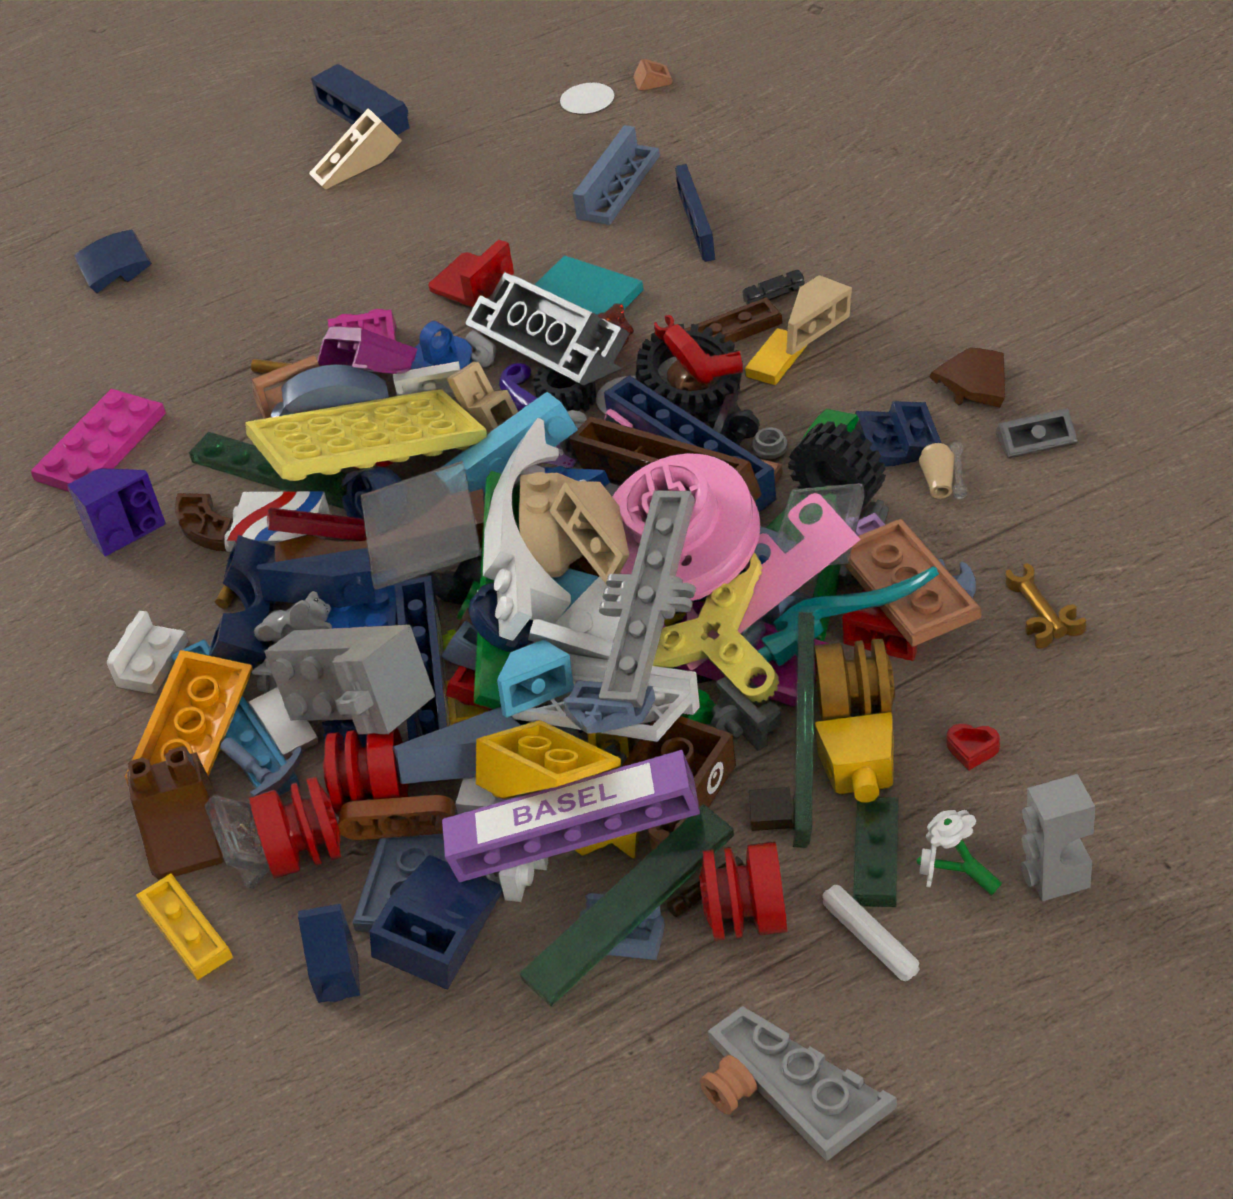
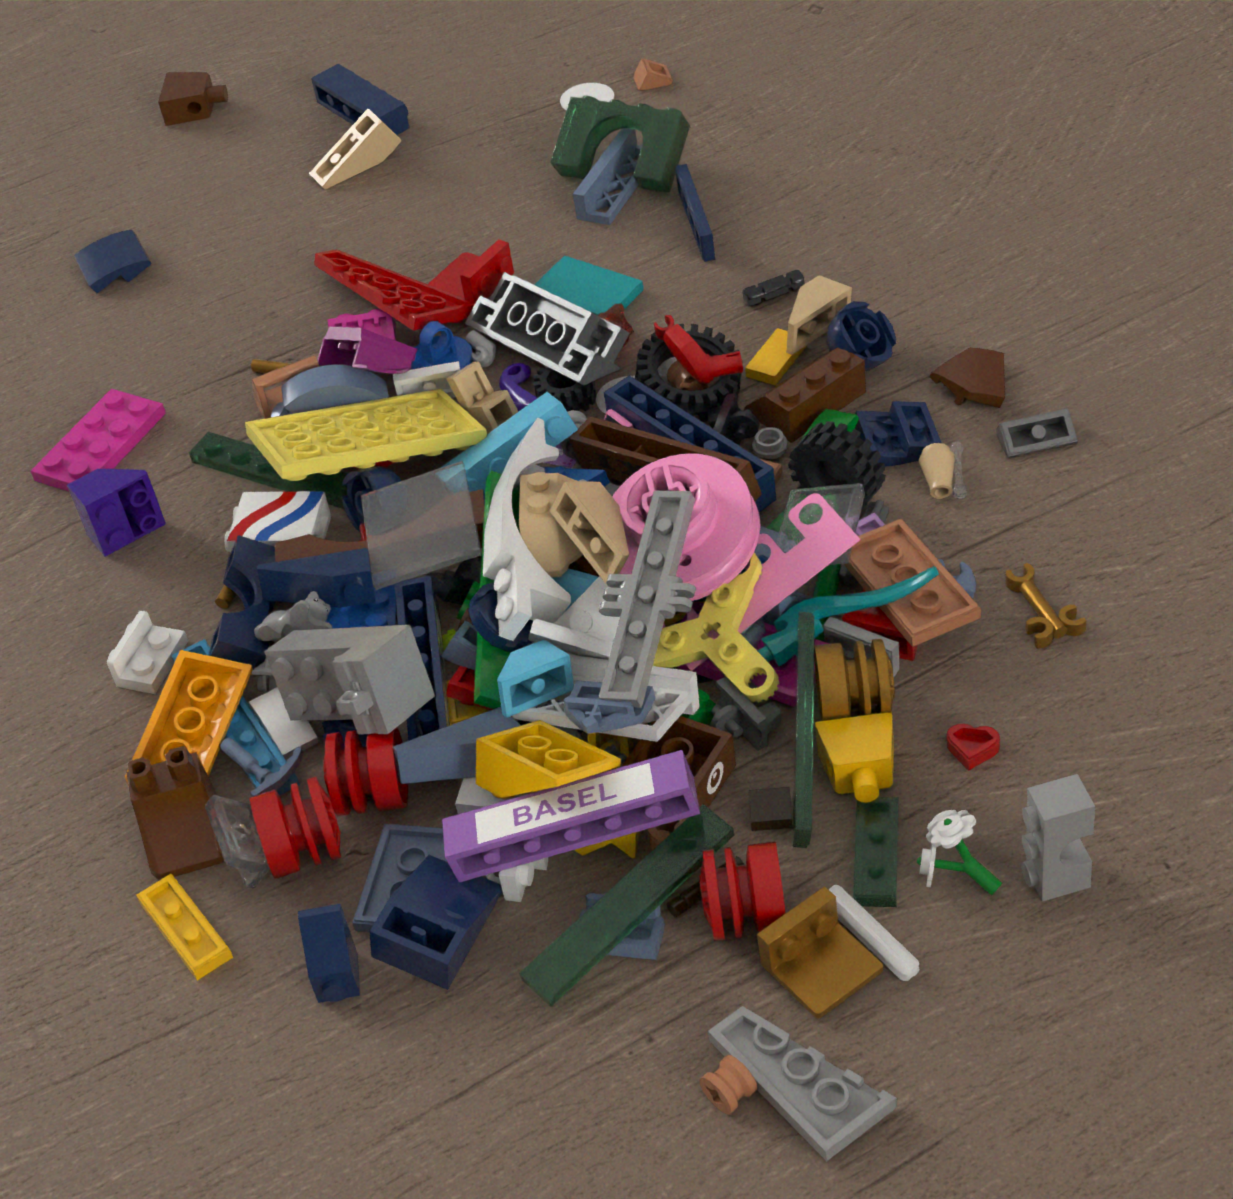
(189, 97): none -> reddish brown torso
(200, 521): reddish brown tile -> none
(316, 524): dark red tile -> none
(370, 817): dark orange beam -> none
(397, 295): none -> red wing
(591, 120): none -> clear green arch
(744, 321): reddish brown tile -> none
(816, 955): none -> pearl gold bracket
(824, 383): none -> reddish brown slope
(841, 632): none -> light grey tile
(862, 333): none -> dark blue cylinder

